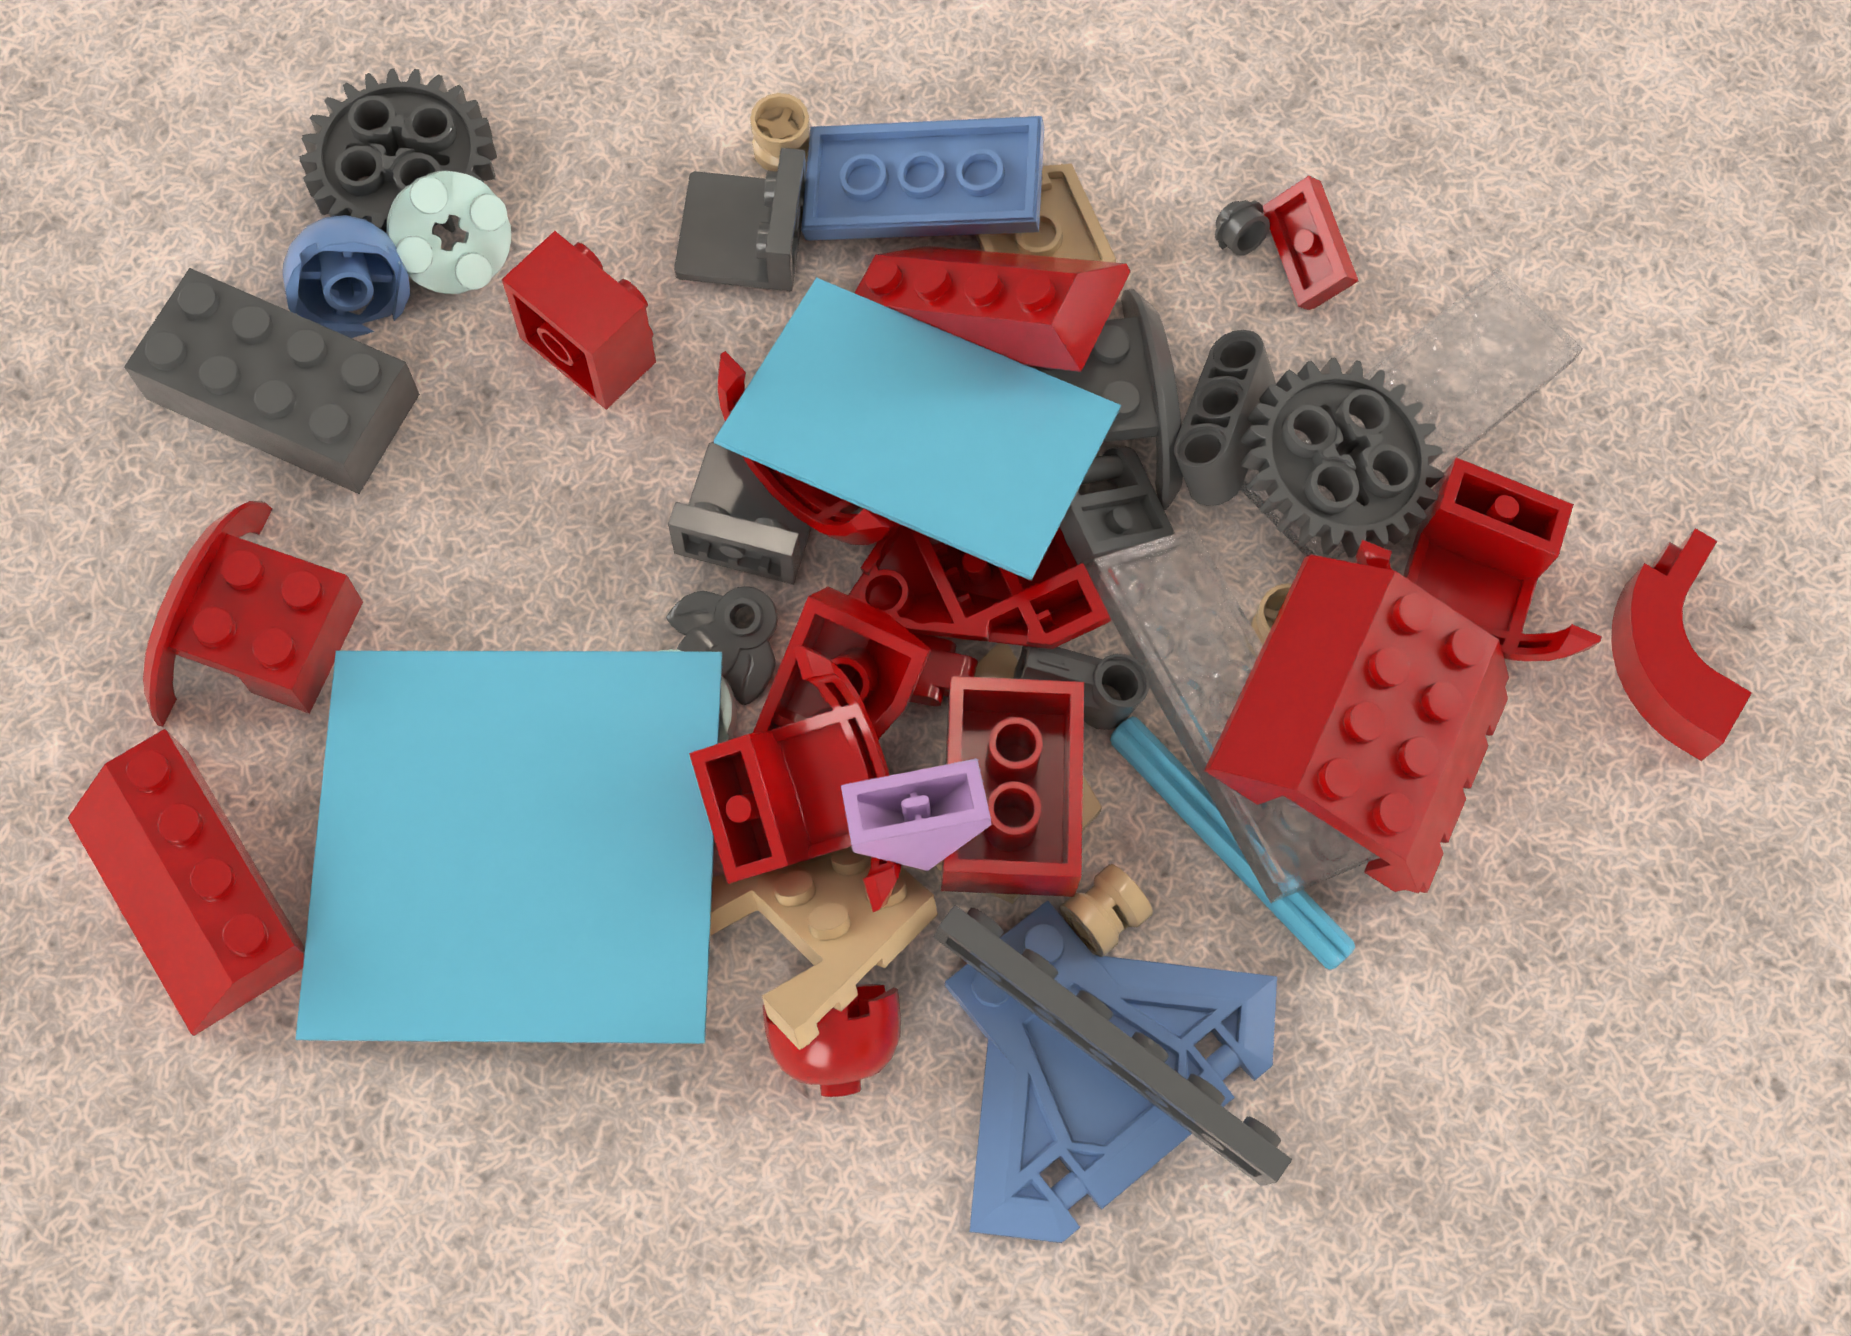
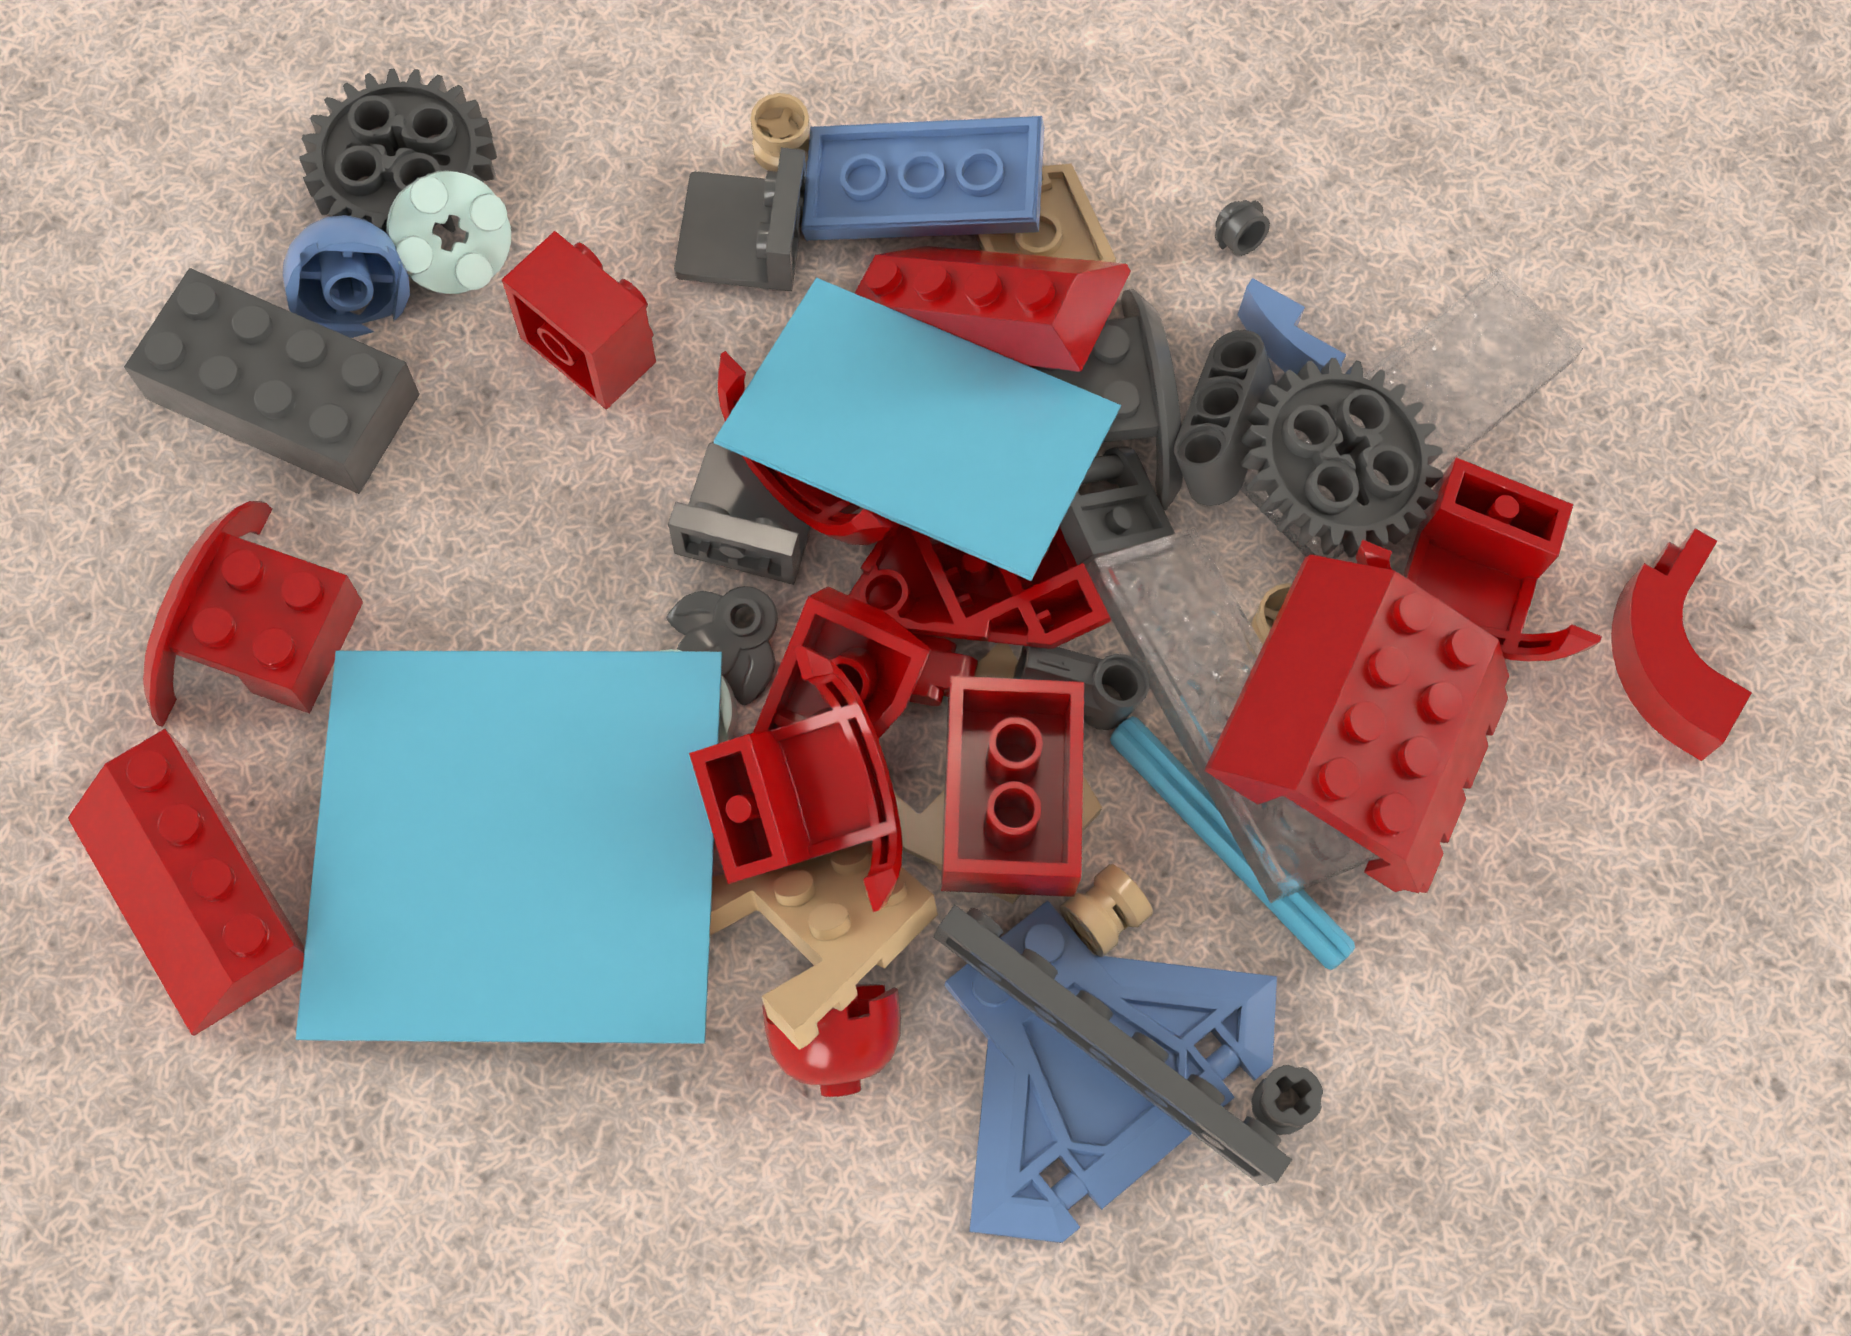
(917, 814): lavender slope -> none
(1276, 322): none -> medium blue slope
(1282, 1080): none -> dark grey bush
(1309, 243): plate -> none

